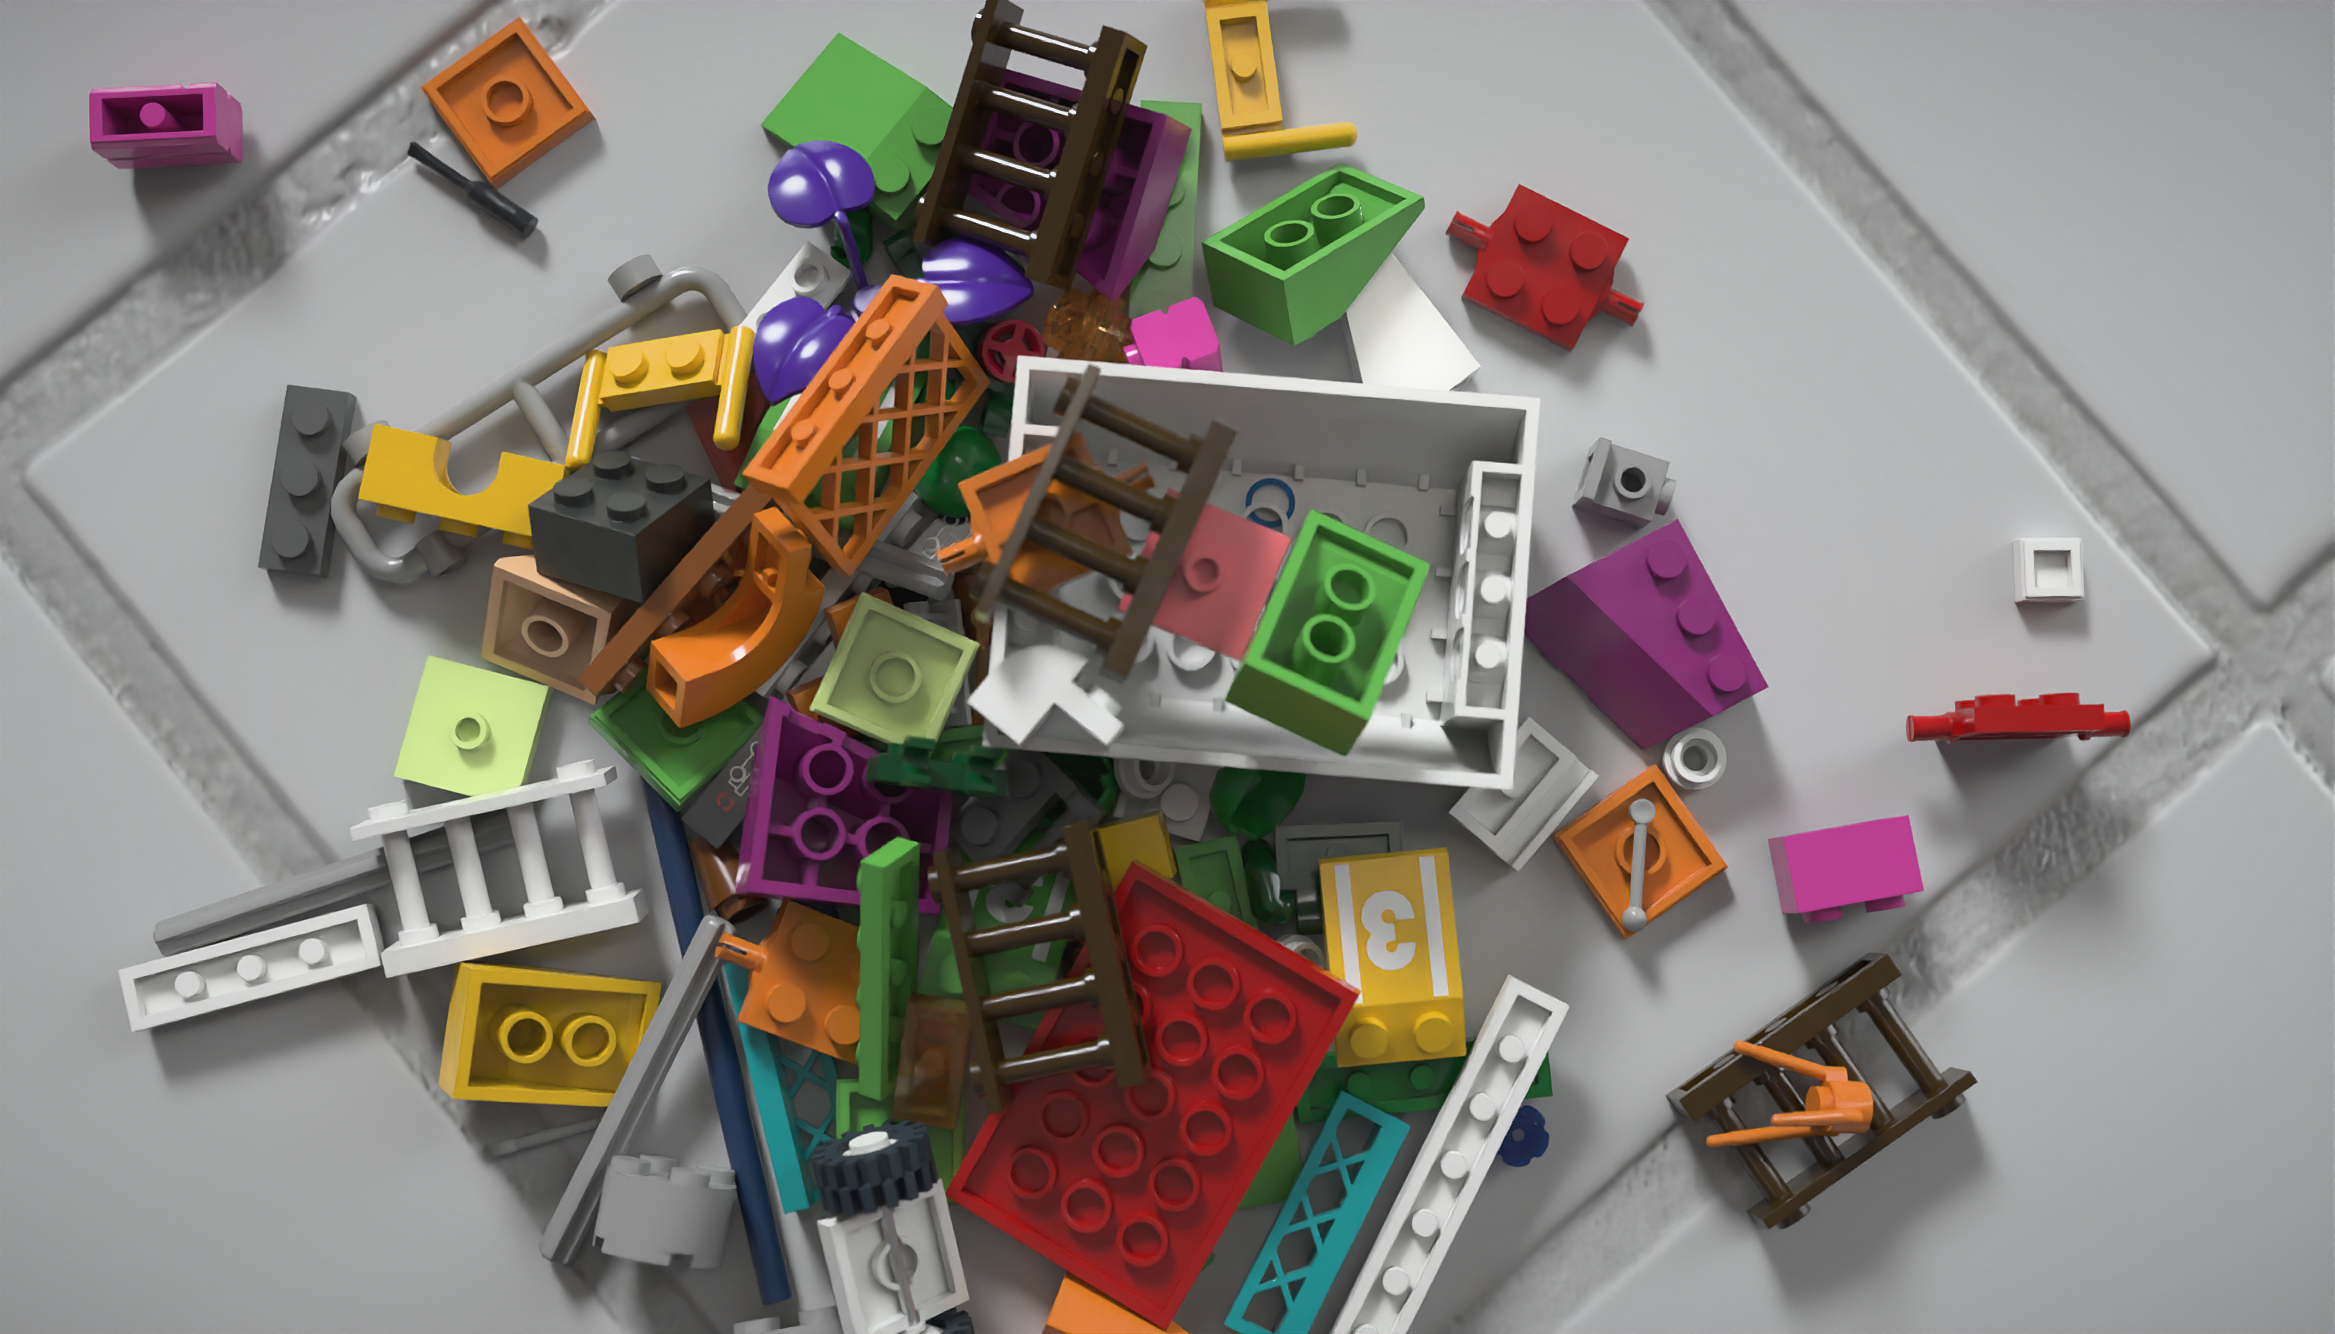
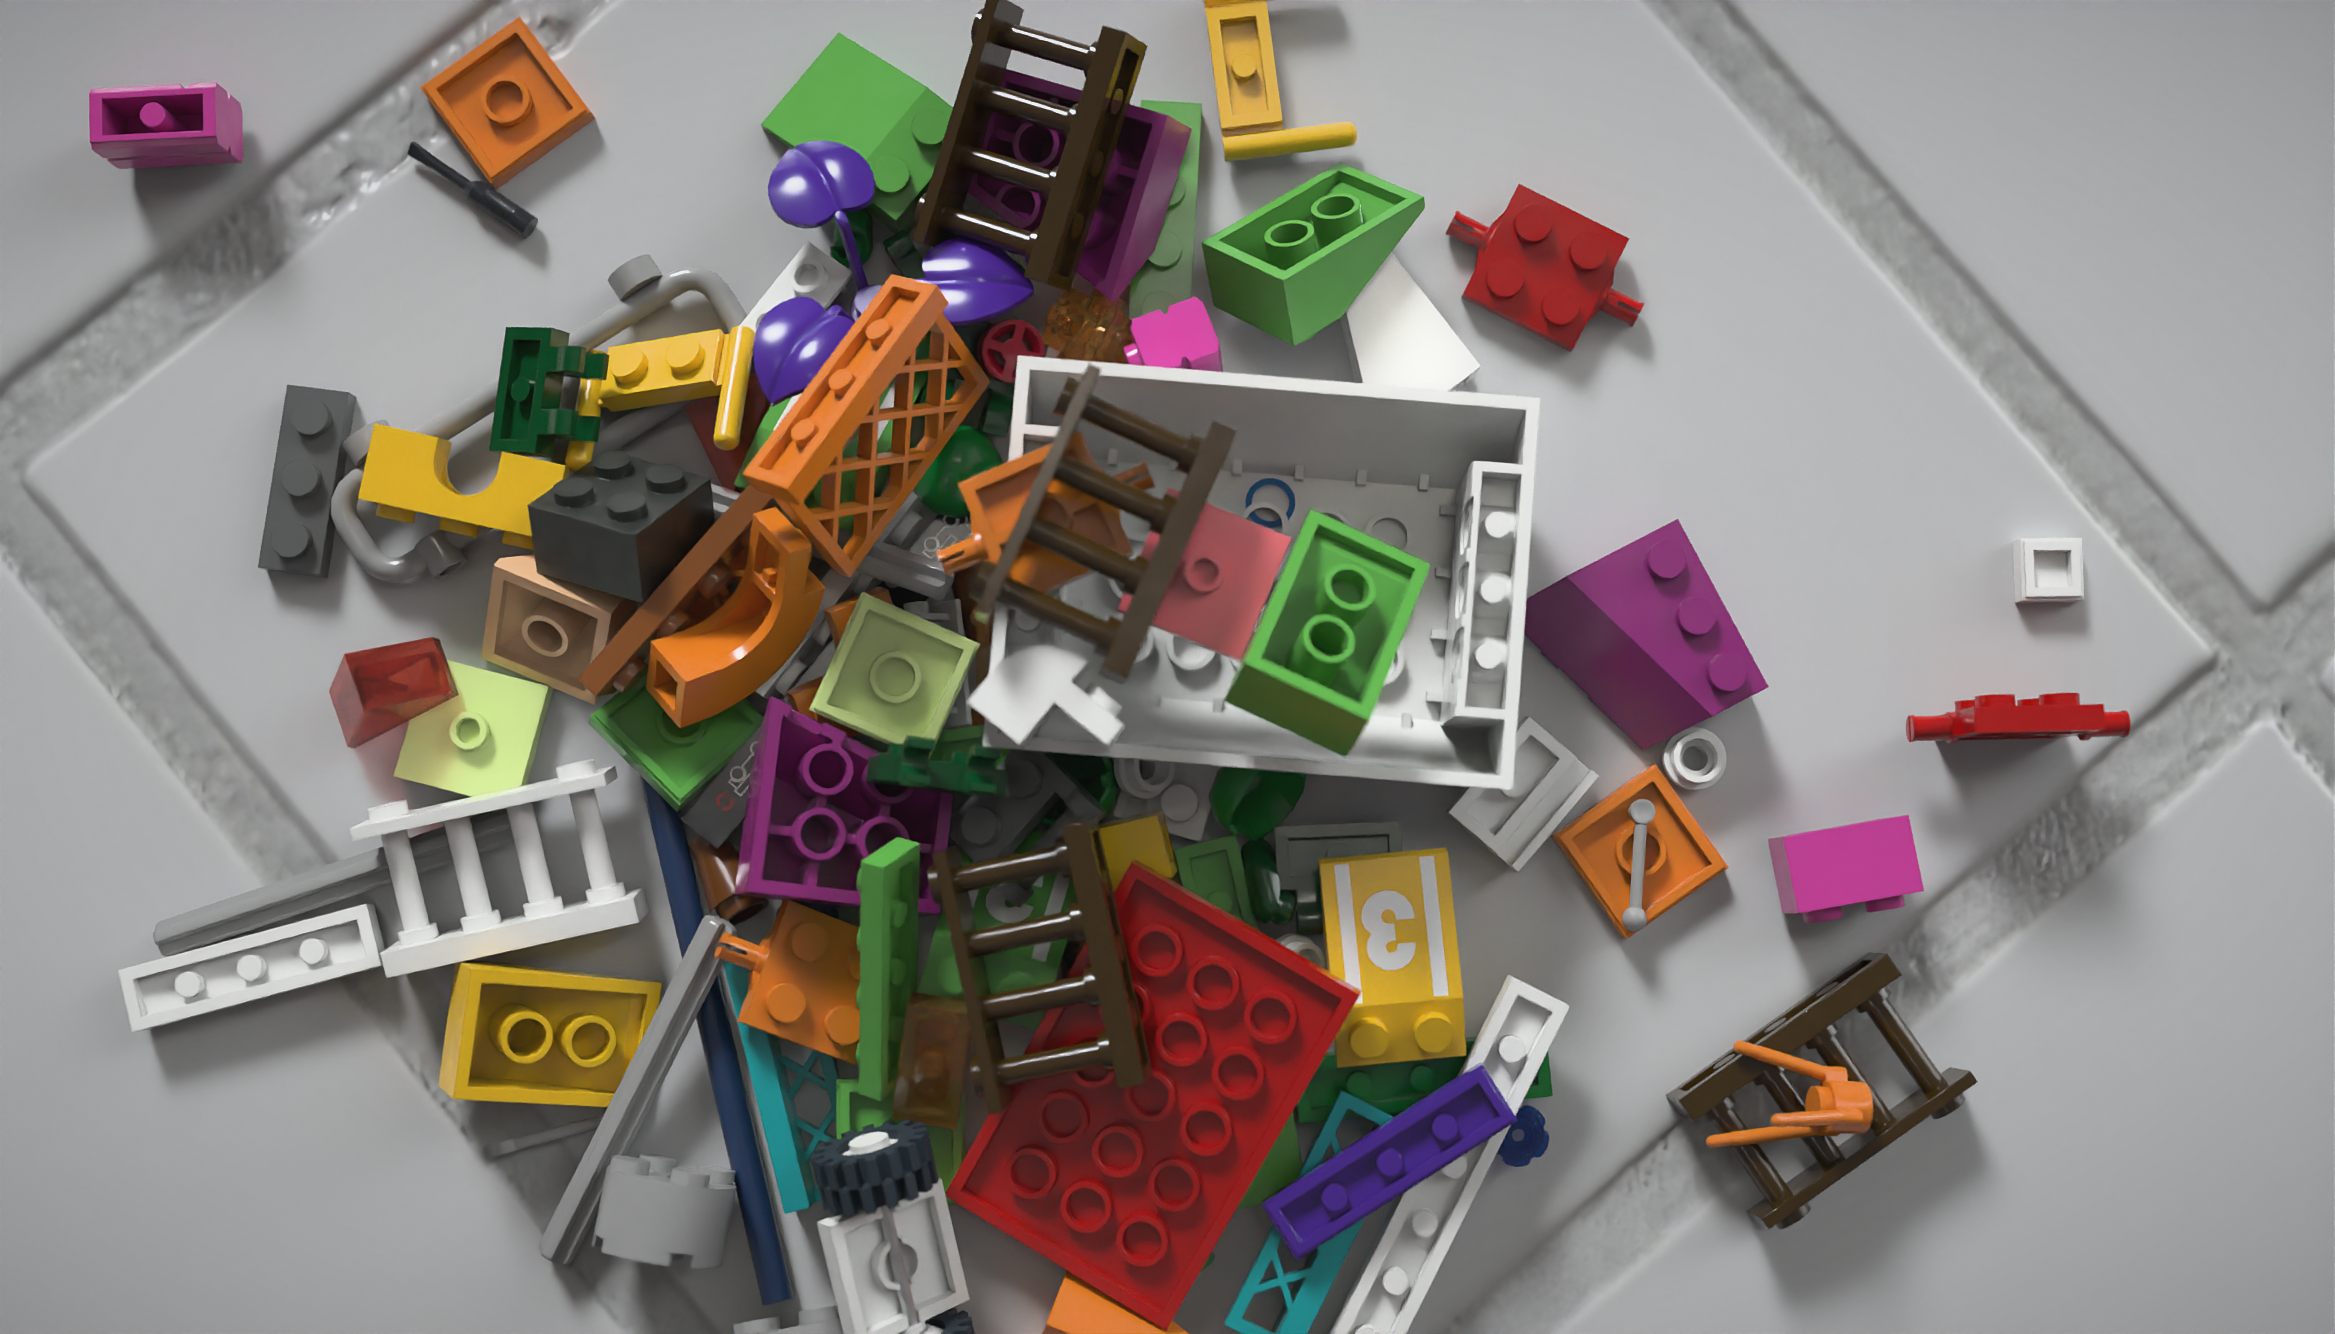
(389, 687): none -> clear red slope
(531, 389): none -> dark green plate
(1389, 1161): none -> dark purple tile
(1602, 490): light grey brick -> none

